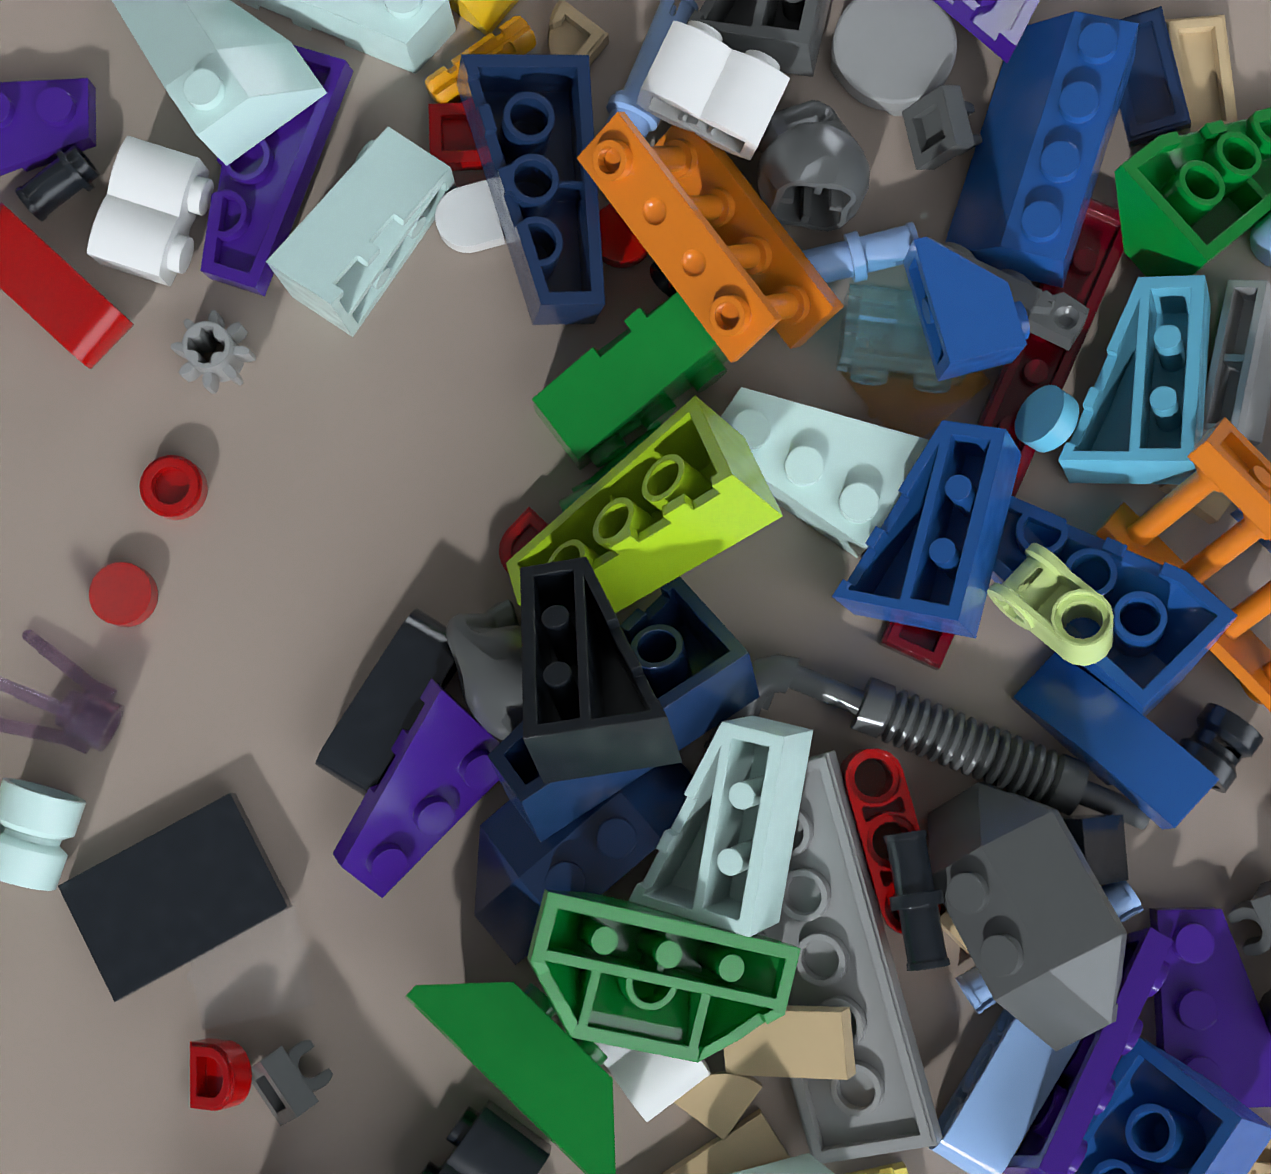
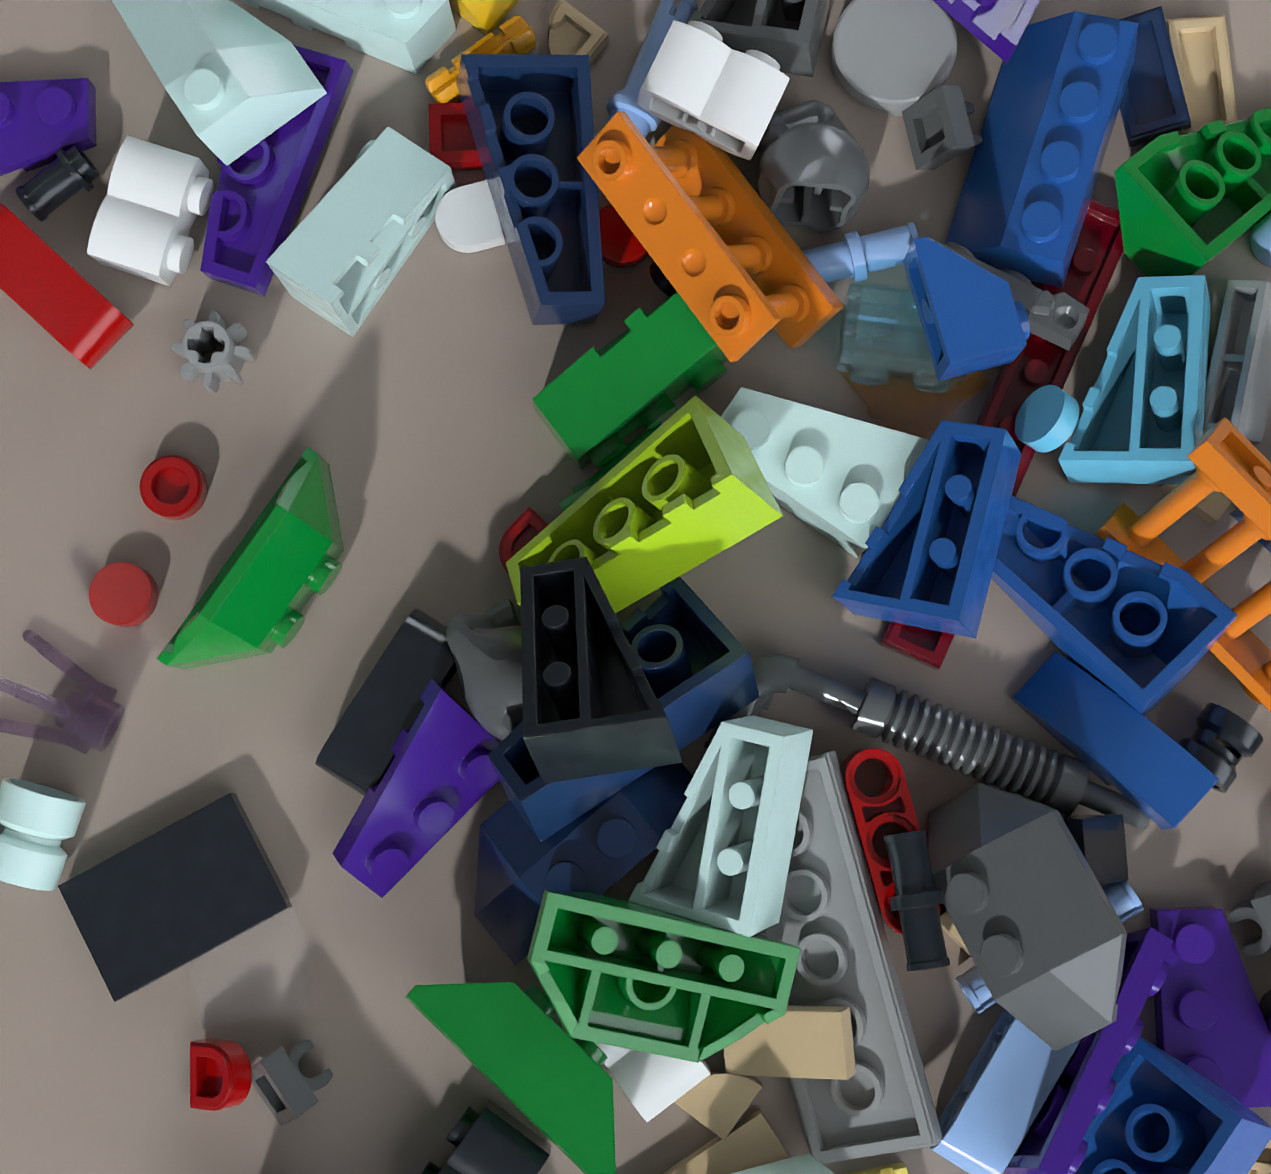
(268, 576): none -> green wedge
(1047, 596): yellowish green piece -> none

